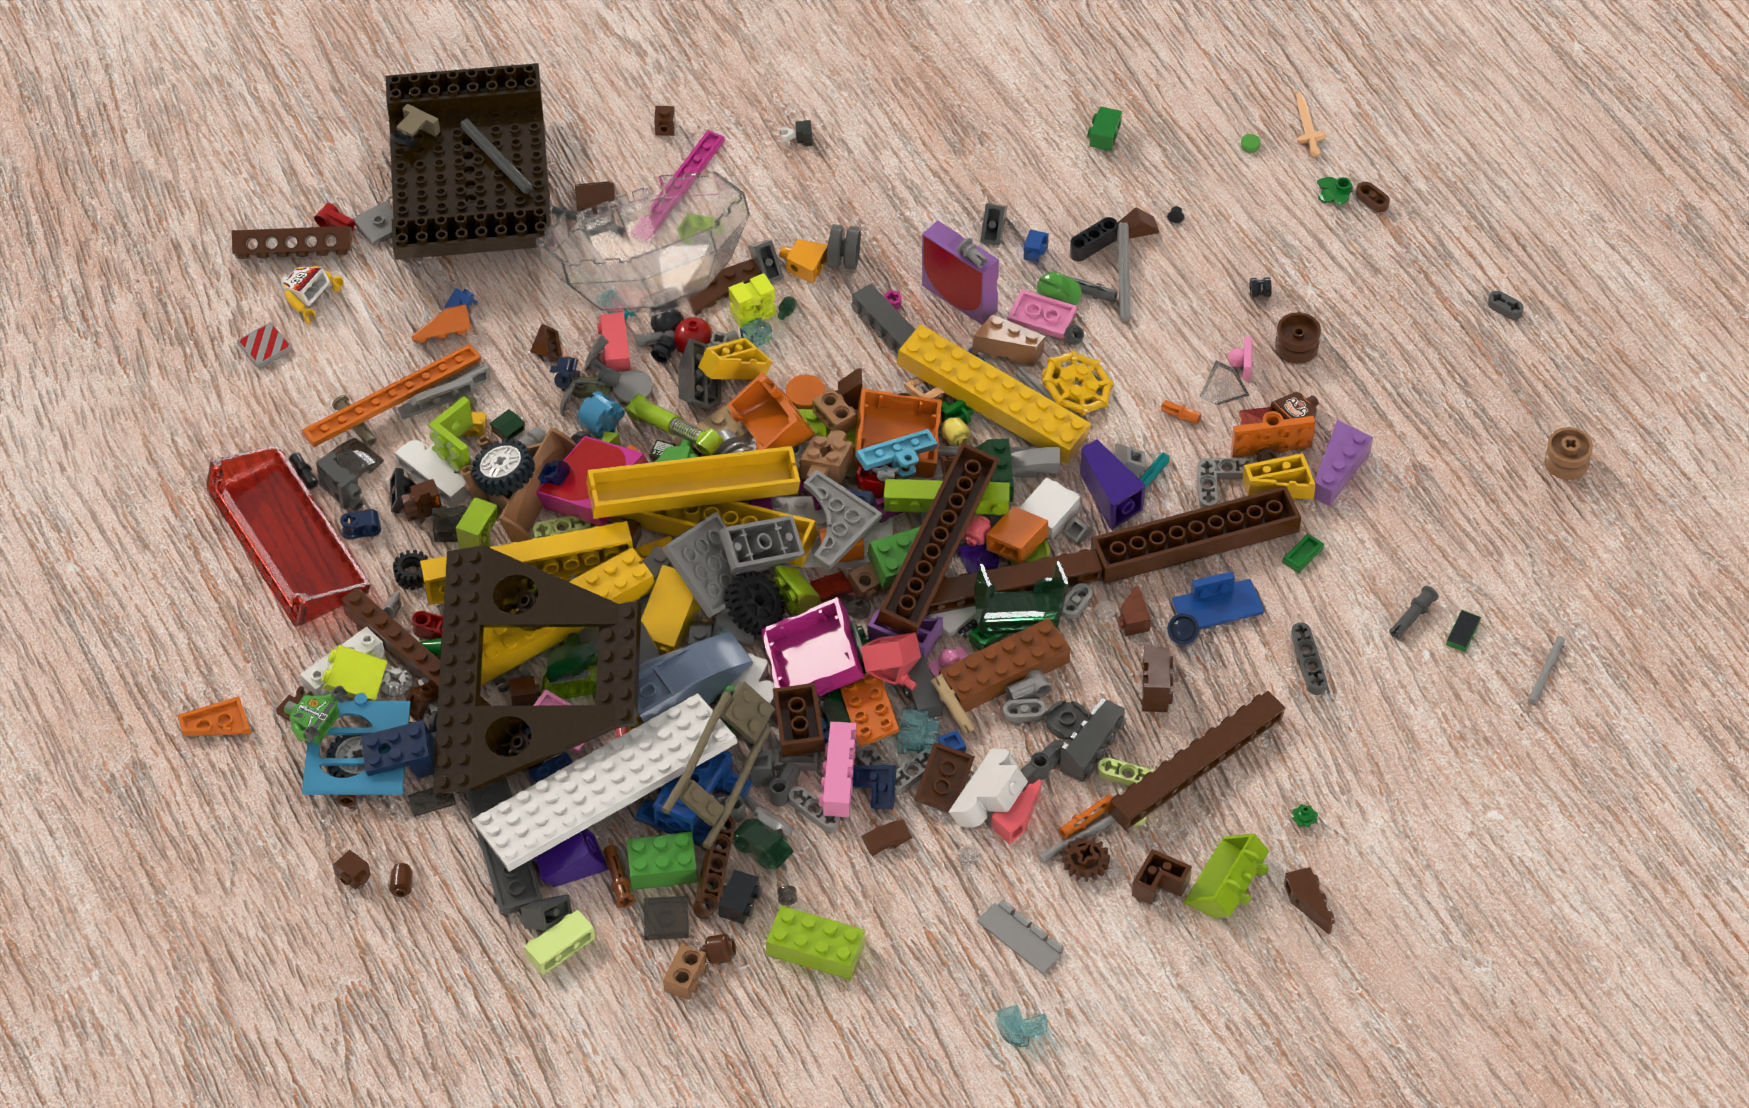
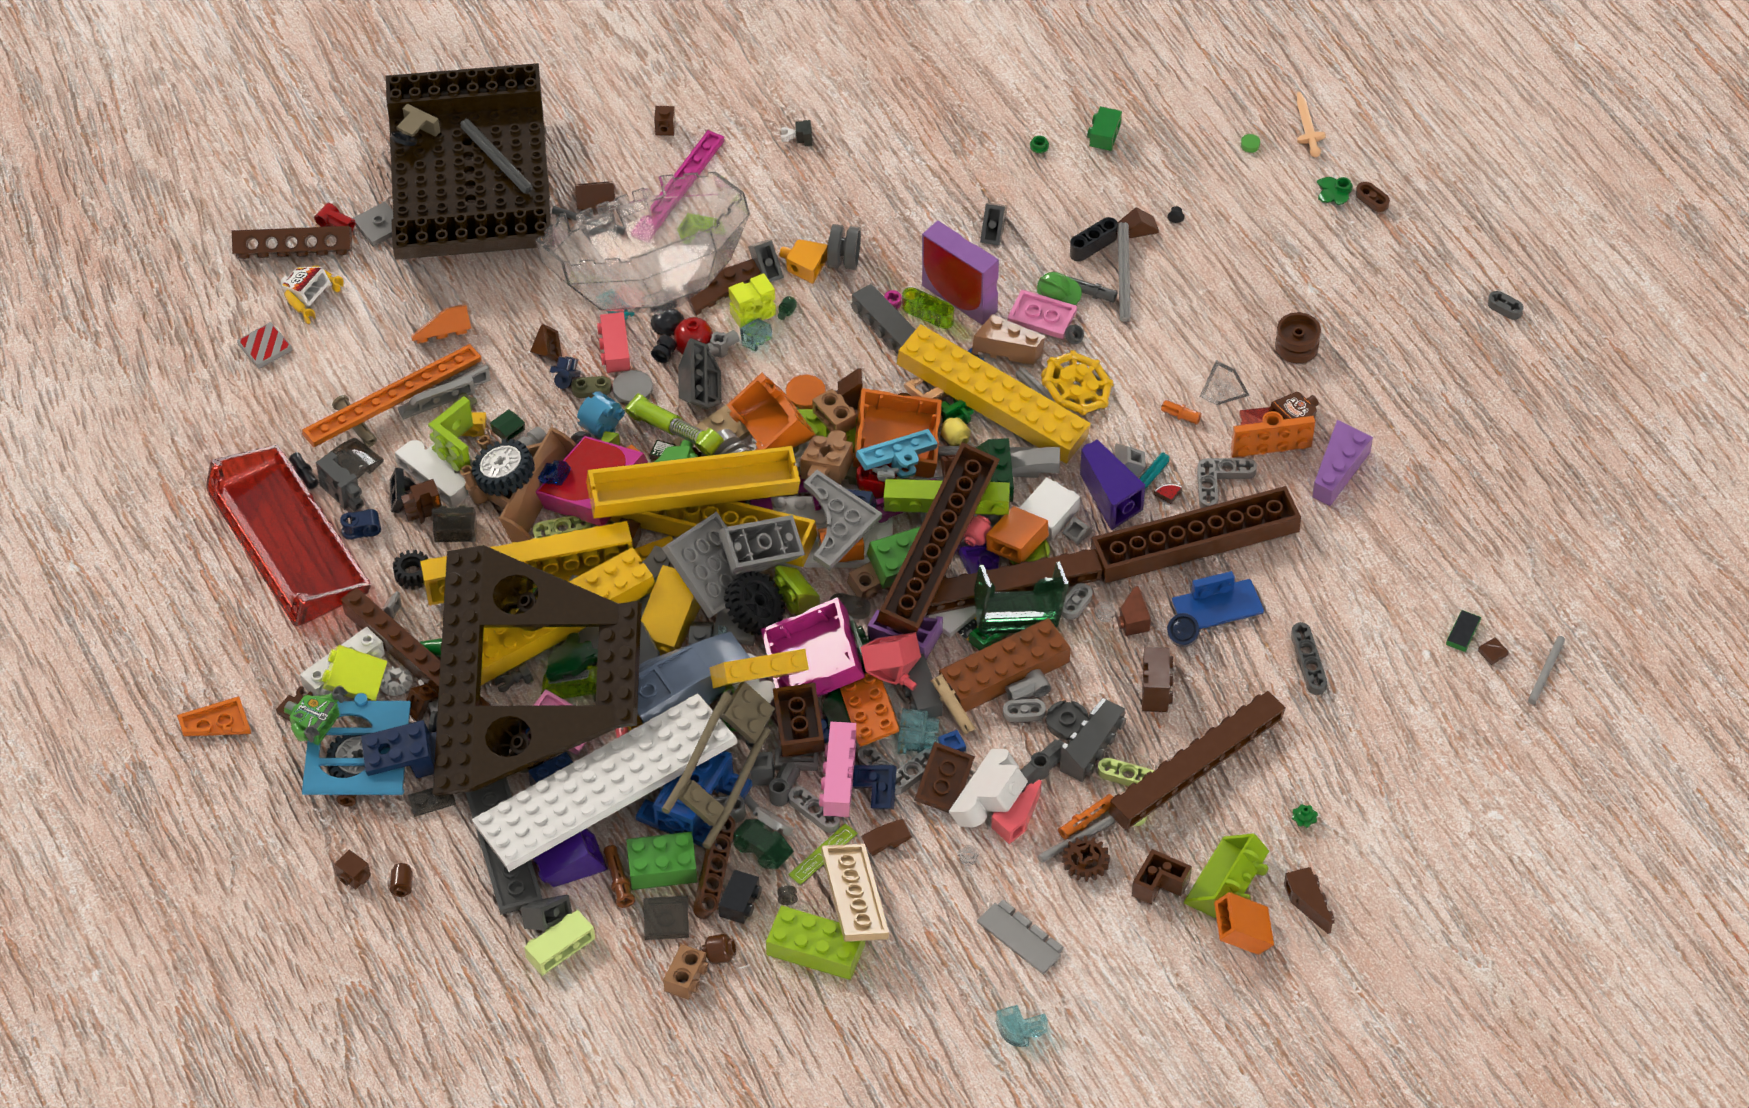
(431, 626): red piece -> none
(461, 297): blue bracket -> none
(476, 524): lime panel -> none
(524, 691): reddish brown brick -> none
(606, 374): dark grey plant -> none
(651, 338): light grey axle -> none
(734, 360): yellow wedge -> none
(759, 667): none -> yellow arch
(815, 860): none -> lime sticker
(832, 586): clear red piece -> none
(854, 892): none -> tan plate
(928, 307): none -> clear neon green beam
(946, 658): bright pink tile -> none
(969, 251): light grey pin -> none
(1035, 245): blue brick -> none
(1039, 144): none -> green plate
(1168, 492): none -> tile
(1242, 357): bright pink tile -> none
(1244, 923): none -> orange brick
(1255, 287): black wheel -> none
(1266, 454): reddish brown plate -> none
(1280, 472): yellow wedge -> none
(1303, 553): green tile -> none
(1418, 606): dark grey pin -> none
(1493, 651): none -> reddish brown tile
(1568, 453): medium nougat wheel -> none

